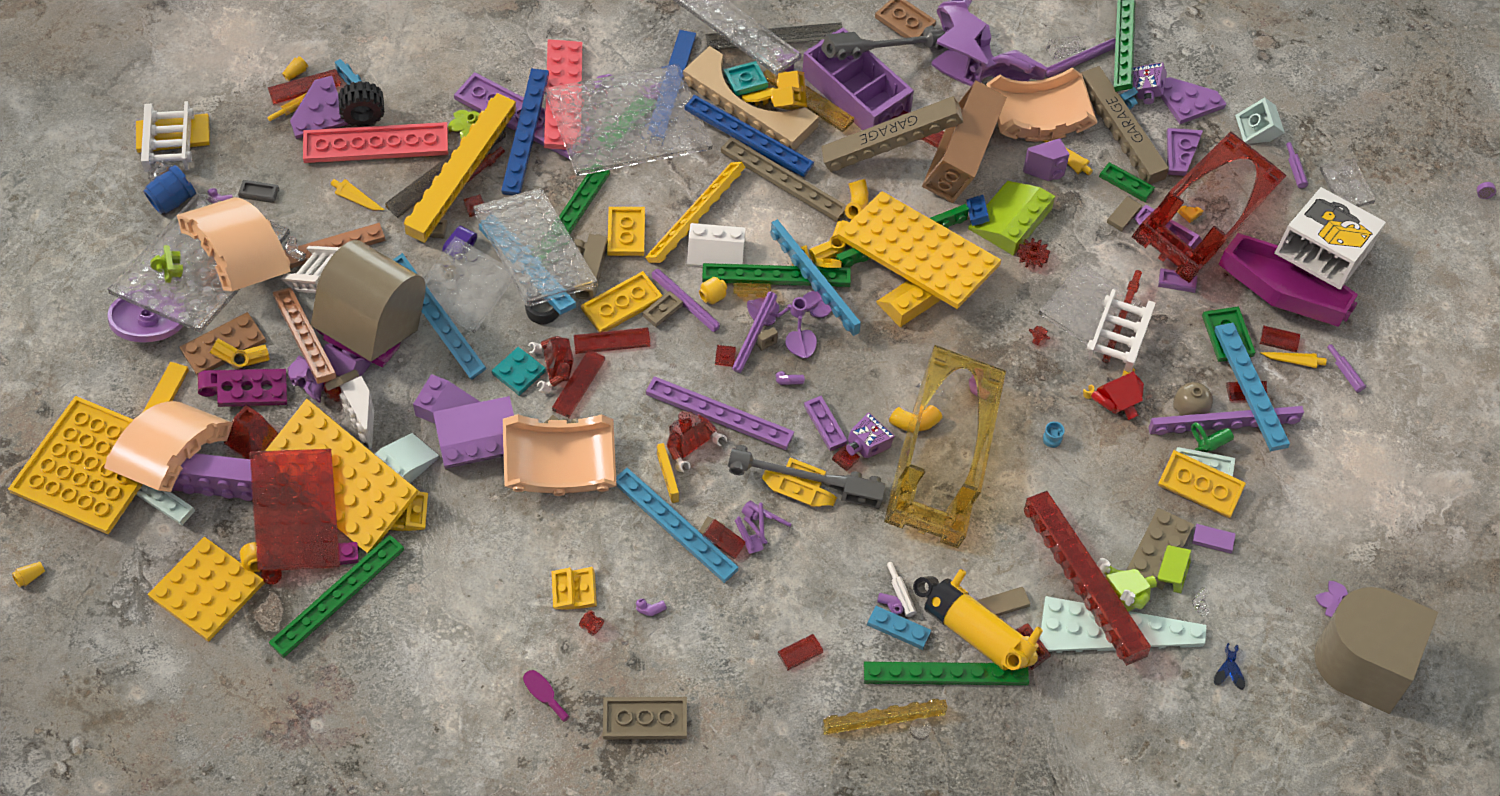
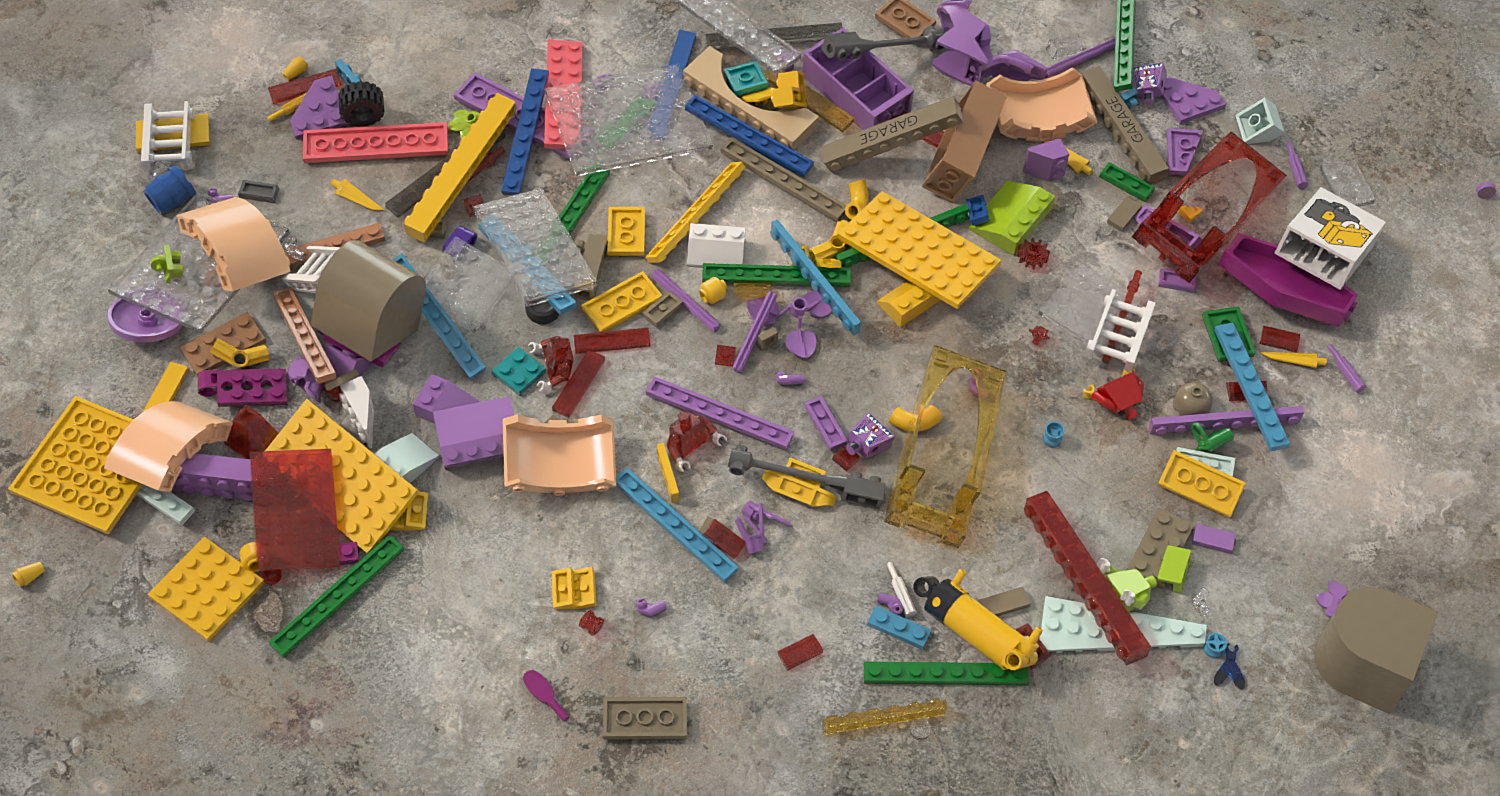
(1218, 642): none -> dark azure wheel

